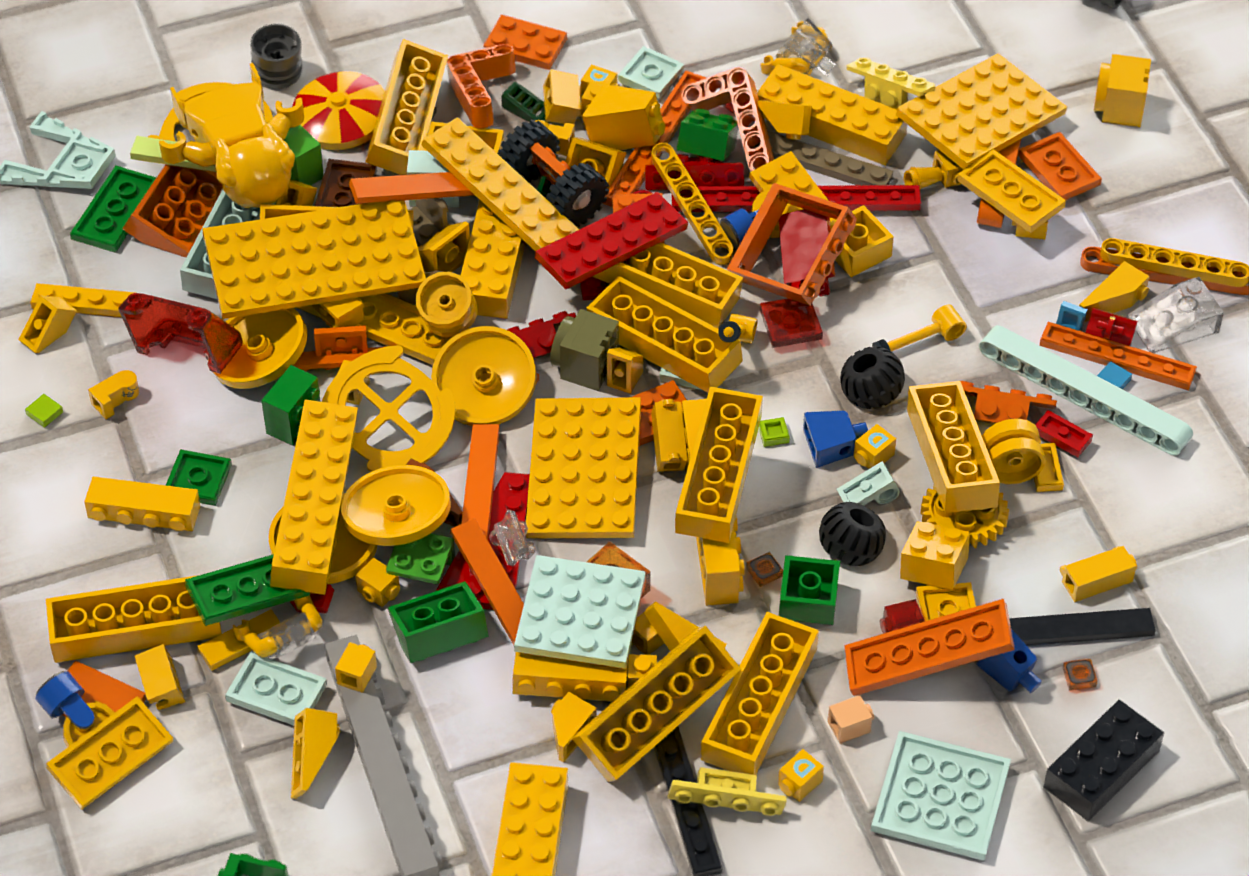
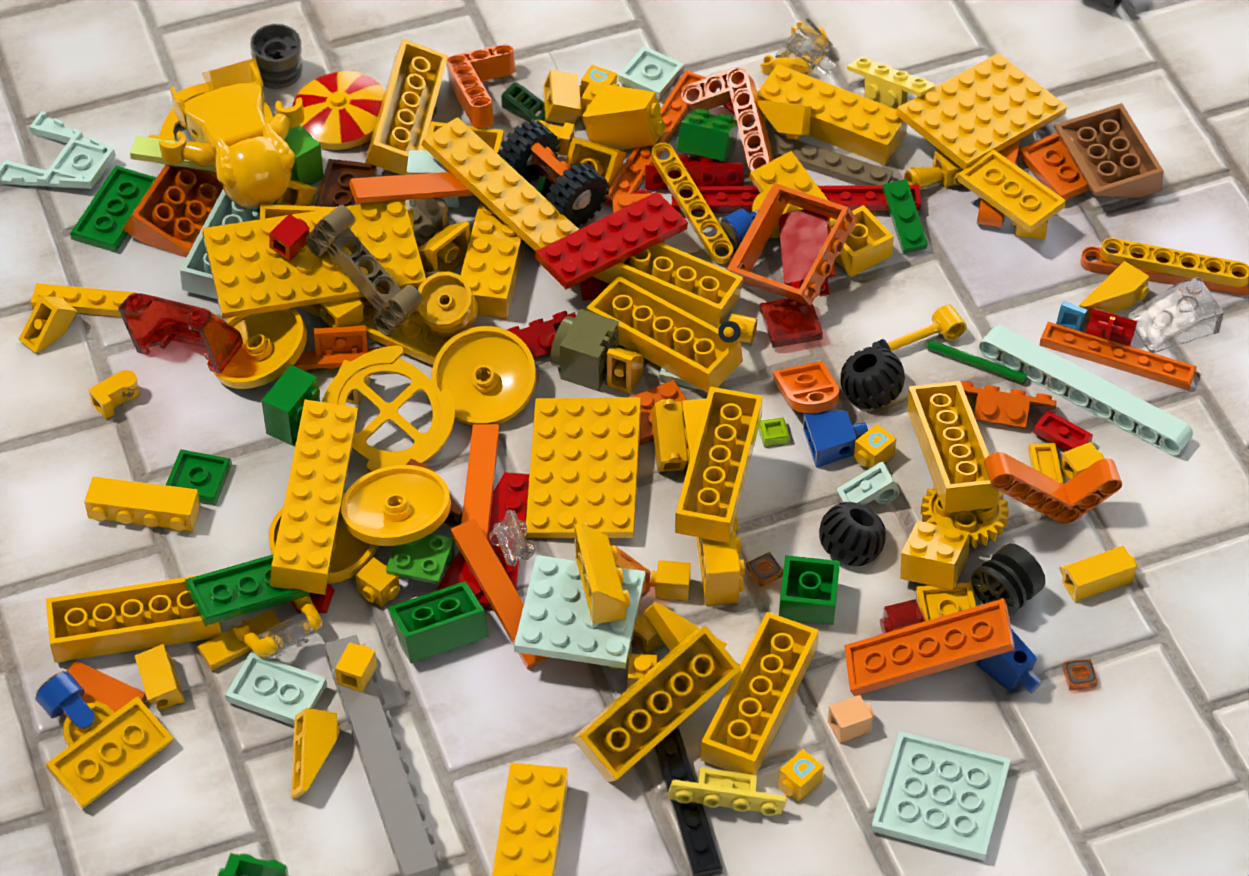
(44, 410): lime tile -> none
(230, 75): none -> yellow slope
(289, 237): none -> red brick
(331, 236): none -> dark tan beam
(531, 42): orange plate -> none
(557, 677): yellow brick -> none
(568, 719): yellow slope -> none
(600, 576): none -> yellow slope
(671, 580): none -> yellow brick
(808, 387): none -> orange tile
(904, 216): none -> green plate
(977, 361): none -> green bar
(1009, 575): none -> pearl dark grey wheel
(1015, 450): yellow wheel -> none
(1046, 495): none -> orange beam
(1079, 459): none -> yellow brick
(1084, 626): black tile -> none
(1103, 760): black brick -> none
(1111, 153): none -> medium nougat slope
(1115, 375): dark azure tile -> none
(1122, 90): yellow piece -> none

